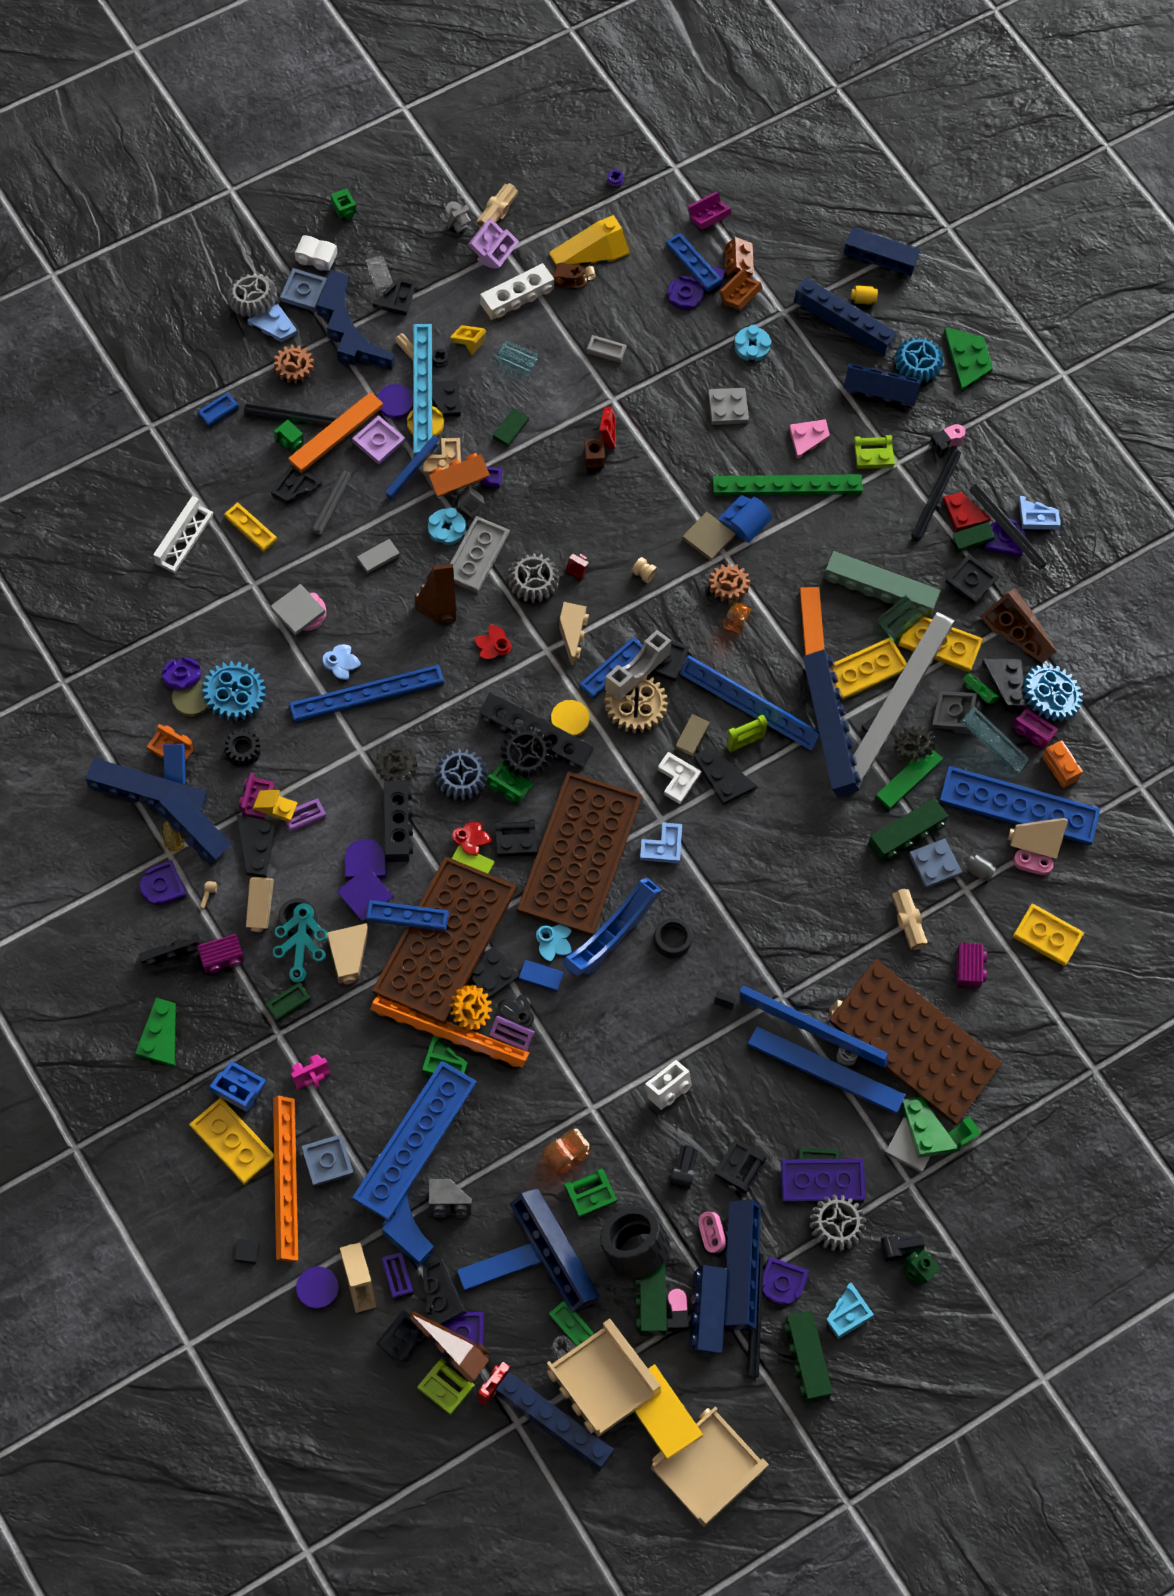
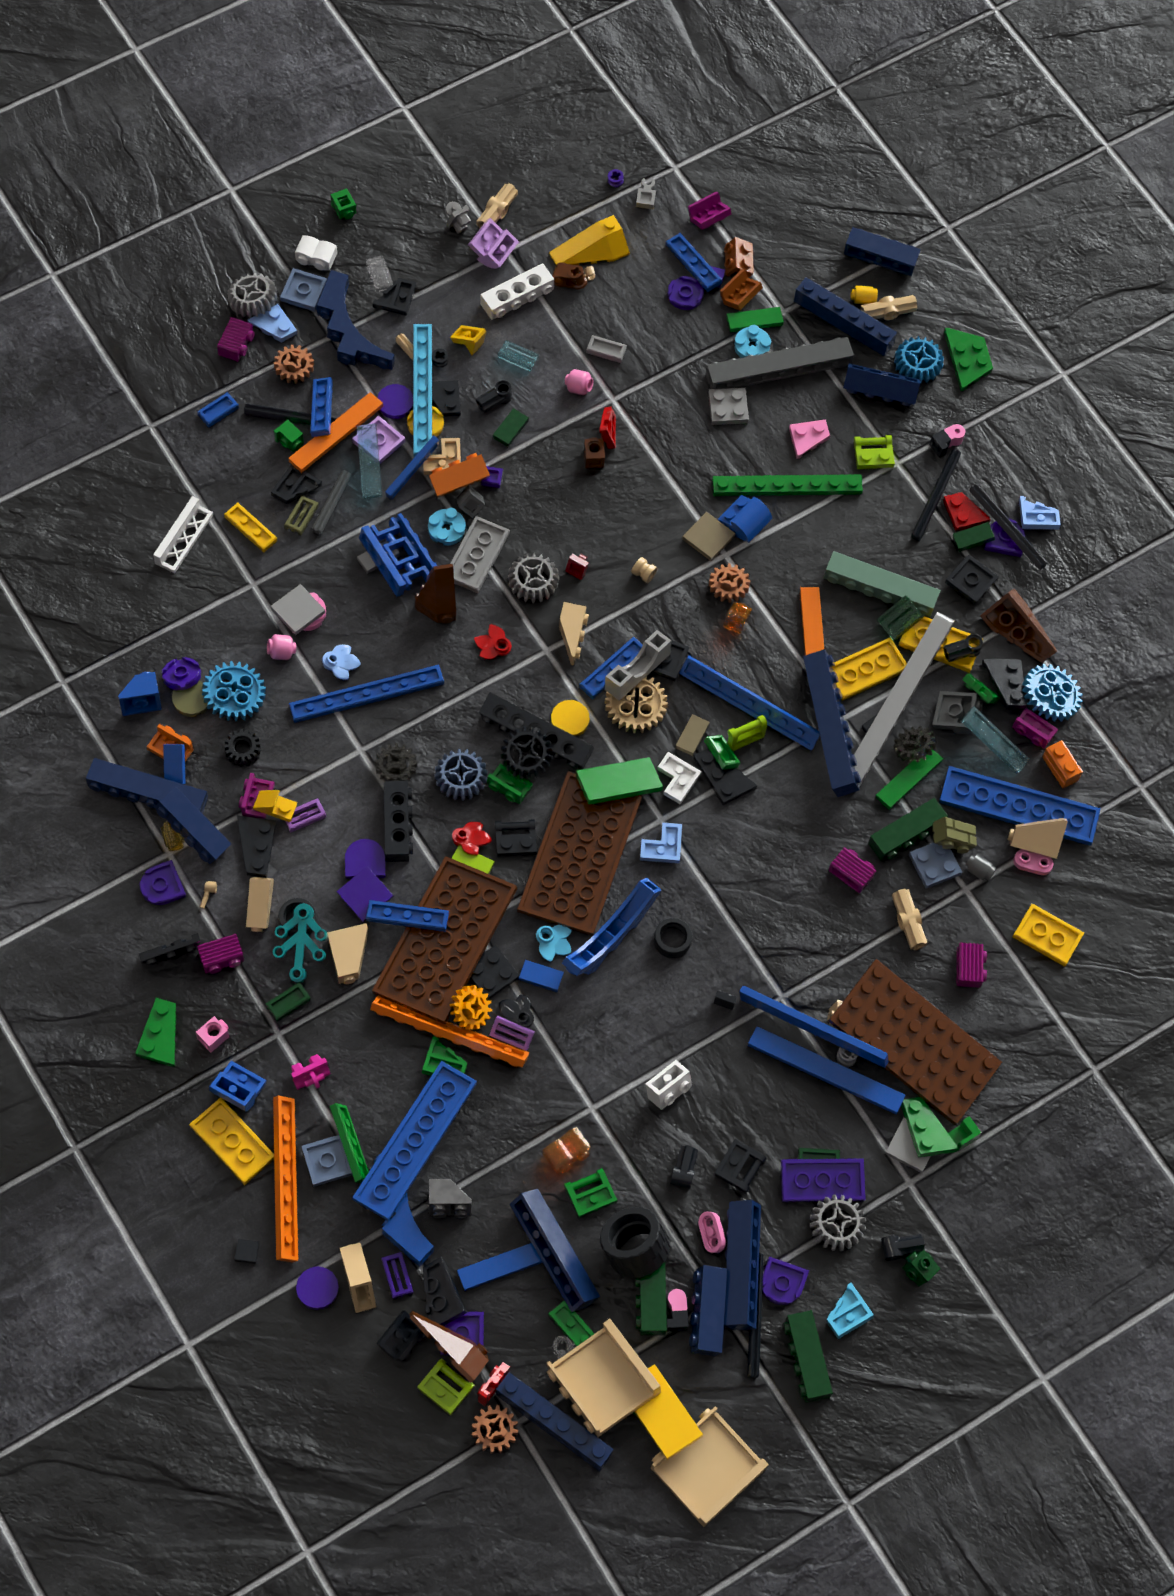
(140, 695): none -> blue slope
(213, 1042): none -> bright pink brick
(234, 339): none -> magenta brick
(281, 647): none -> bright pink head
(288, 525): none -> olive tile
(321, 407): none -> blue tile
(349, 1141): none -> green tile
(369, 461): none -> clear light blue tile
(386, 560): none -> blue fence
(494, 397): none -> black piece
(503, 1433): none -> nougat gear
(579, 382): none -> bright pink head
(619, 780): none -> tile
(646, 195): none -> light grey plate
(722, 752): none -> green tile
(762, 318): none -> green tile
(780, 364): none -> dark grey brick
(852, 870): none -> magenta brick
(890, 308): none -> tan piece
(954, 834): none -> olive brick
(962, 648): none -> black piece

